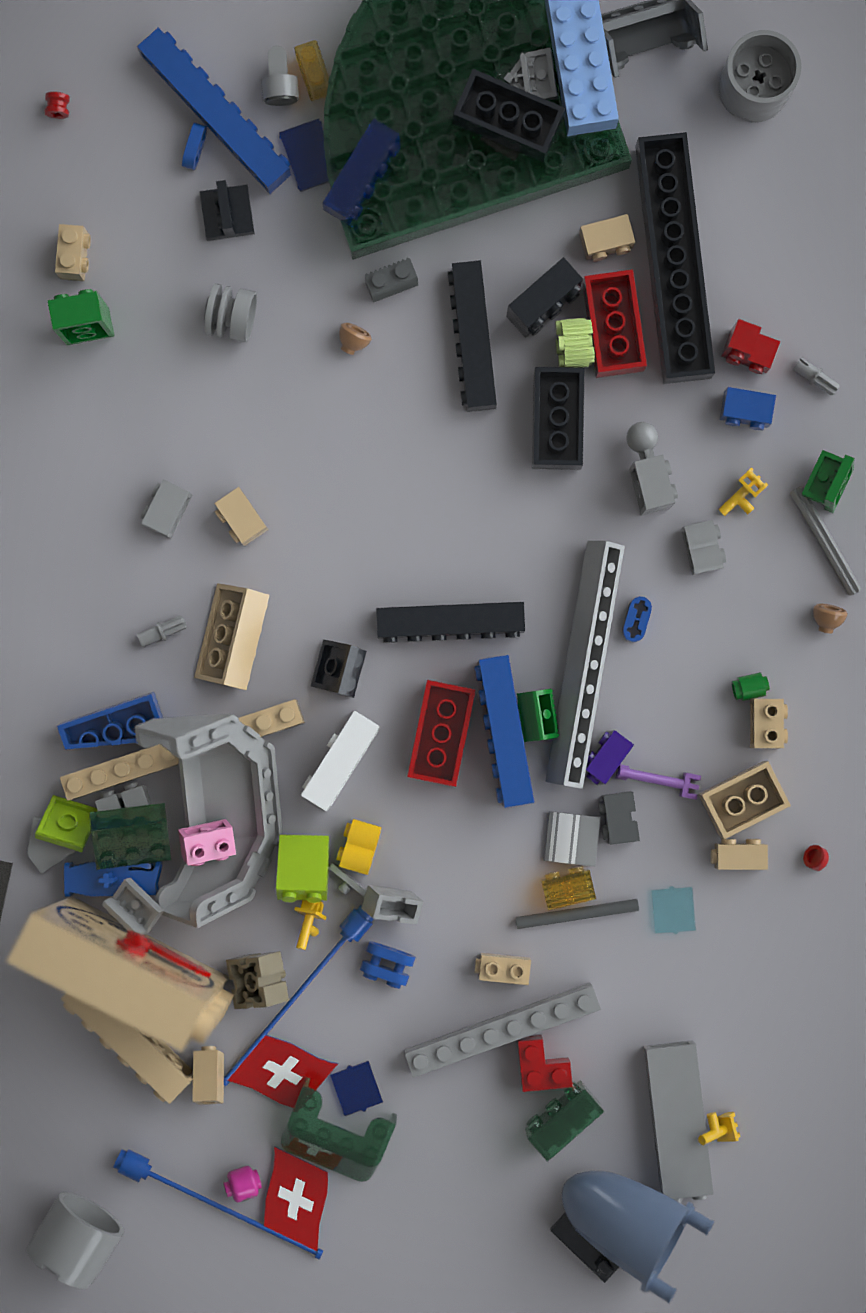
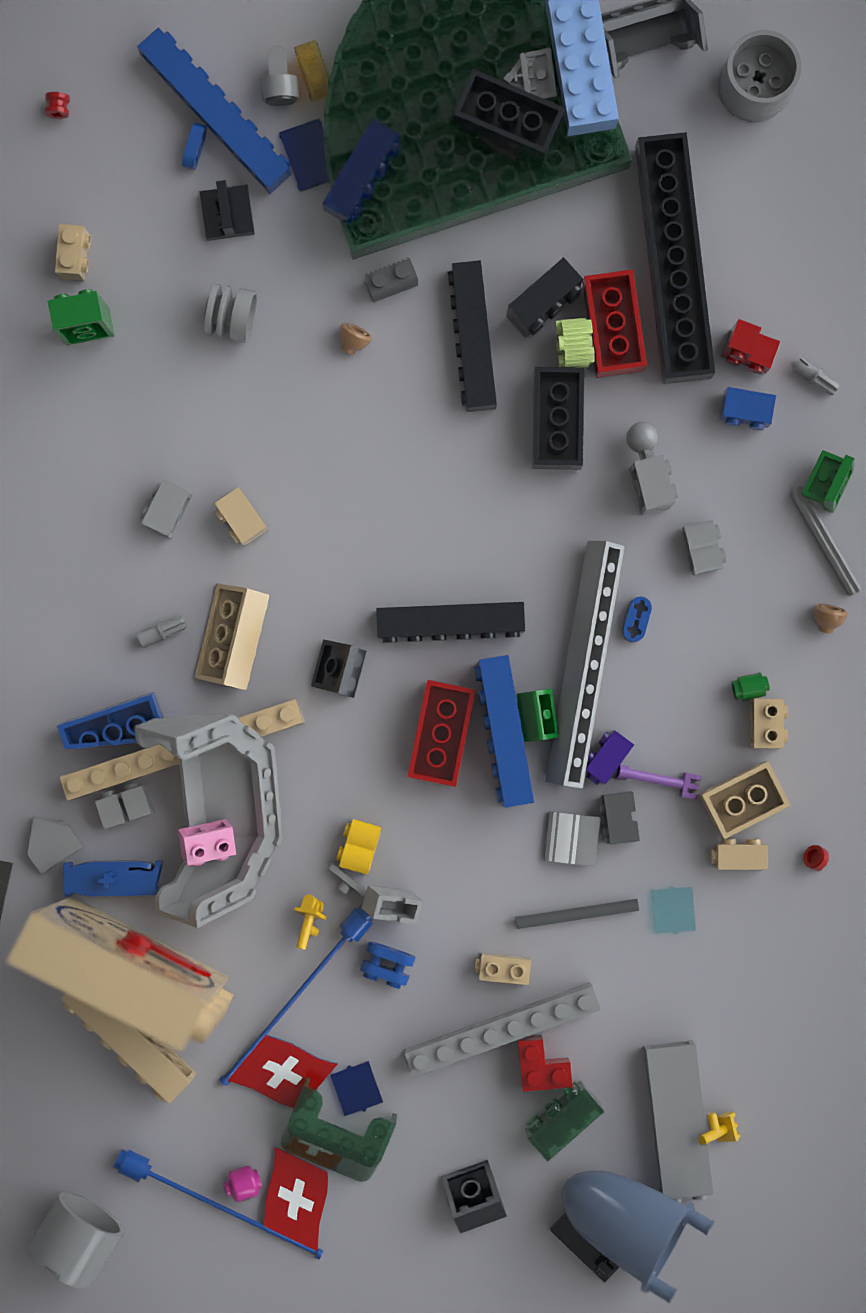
(66, 824): lime tile -> none
(130, 836): clear green brick -> none
(133, 907): light grey bracket -> none
(208, 1076): tan brick -> none
(257, 980): dark tan brick -> none
(302, 868): lime brick -> none
(340, 761): white brick -> none
(473, 1196): none -> black slope
(567, 888): clear yellow brick -> none
(607, 238): tan brick -> none
(739, 496): yellow arm -> none

